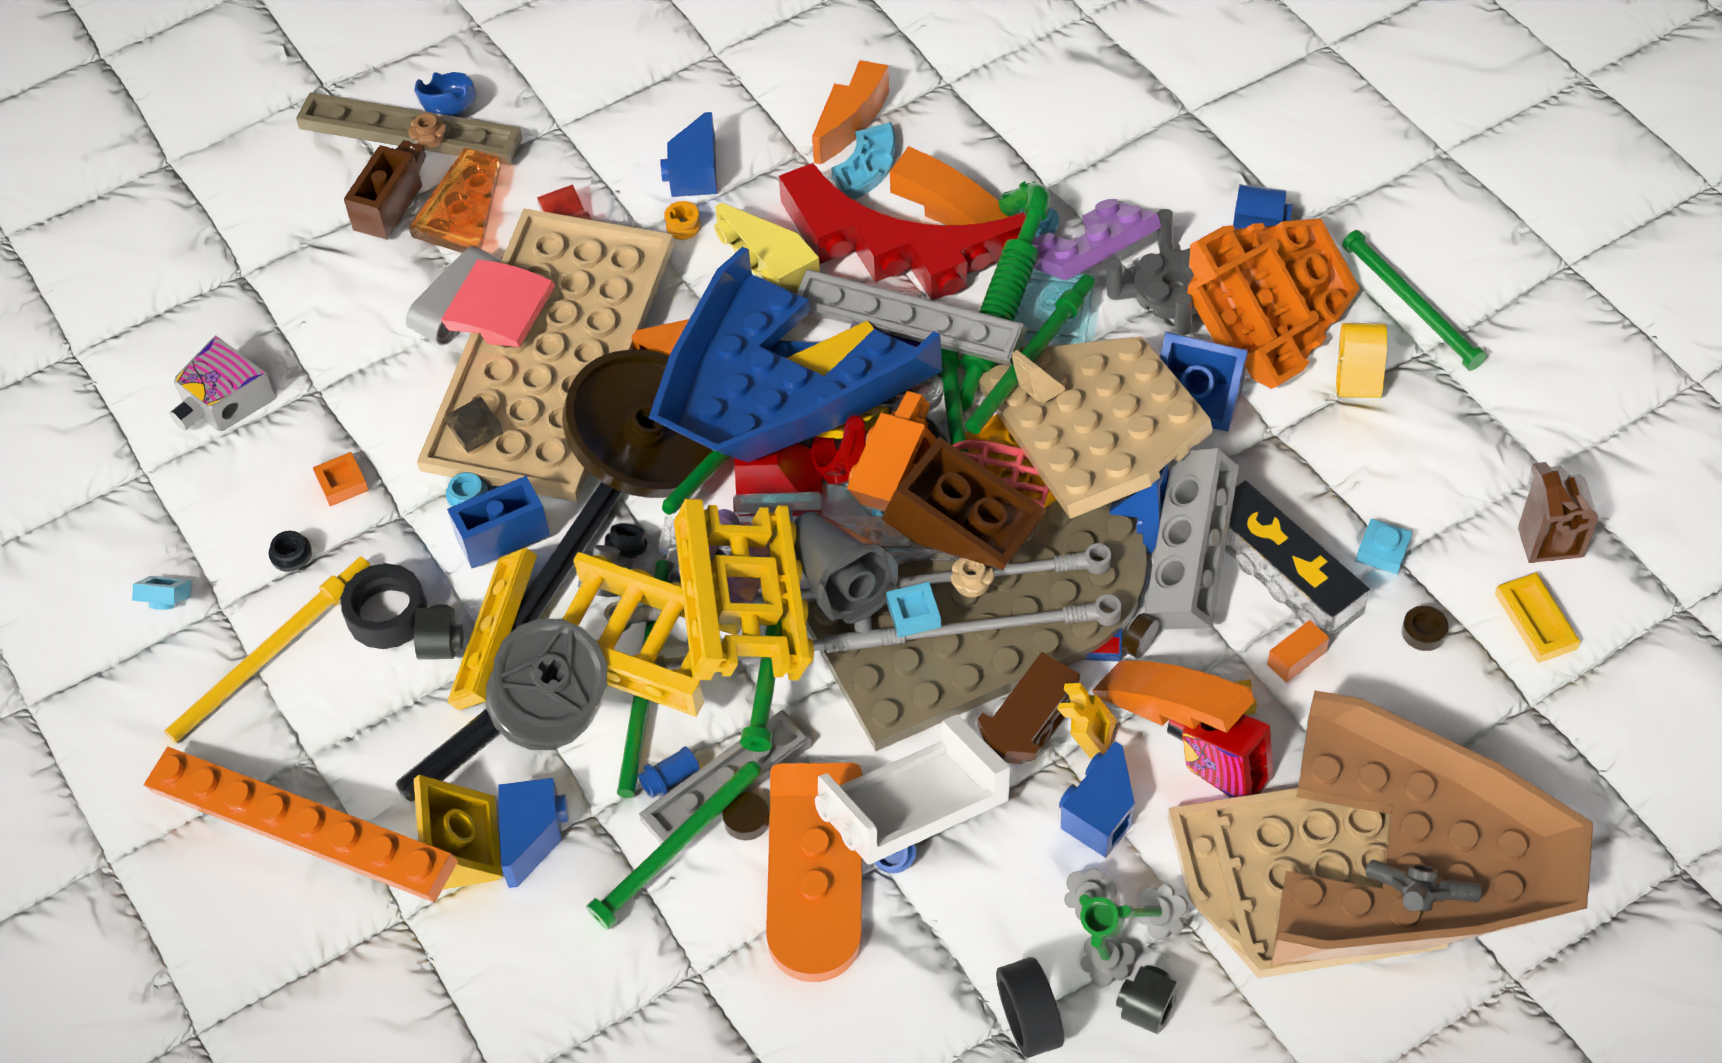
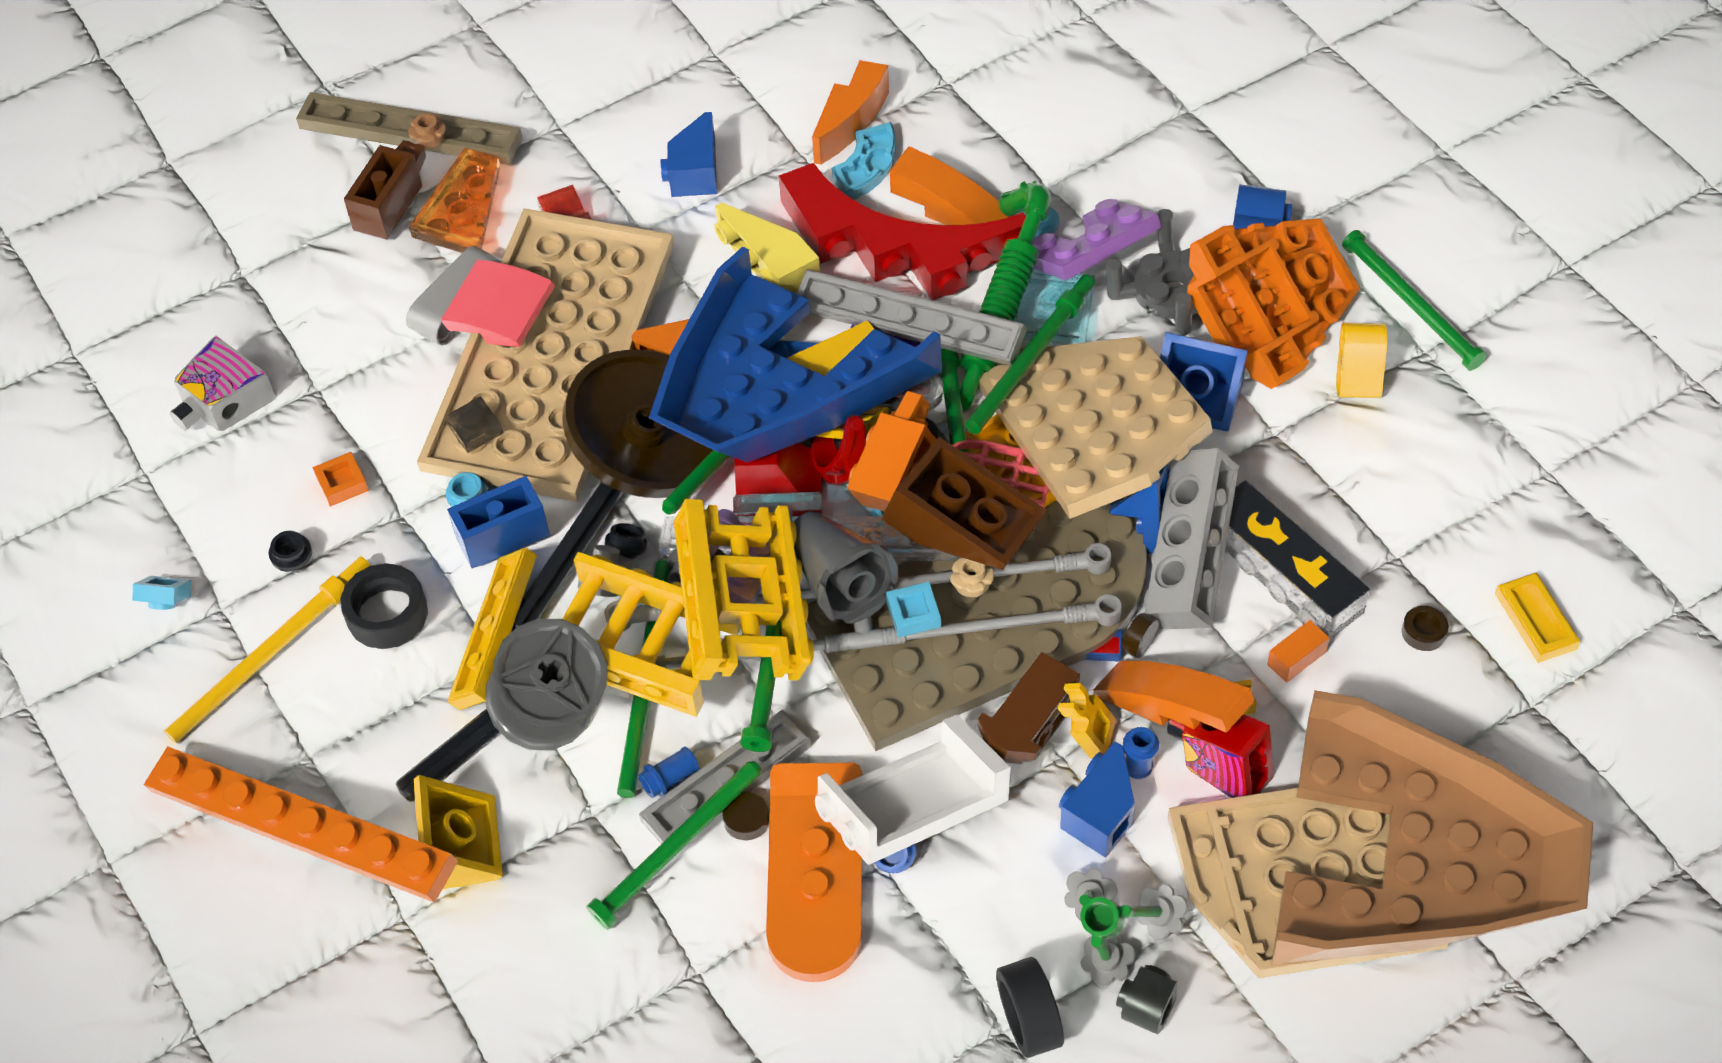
(437, 633): pearl dark grey plate -> none
(446, 93): blue hair -> none
(529, 825): blue slope -> none
(680, 210): light orange bush -> none
(1035, 379): tan slope -> none
(1140, 748): none -> blue pin
(1384, 546): medium azure plate -> none
(1421, 885): dark grey piece -> none
(1557, 515): reddish brown piece -> none

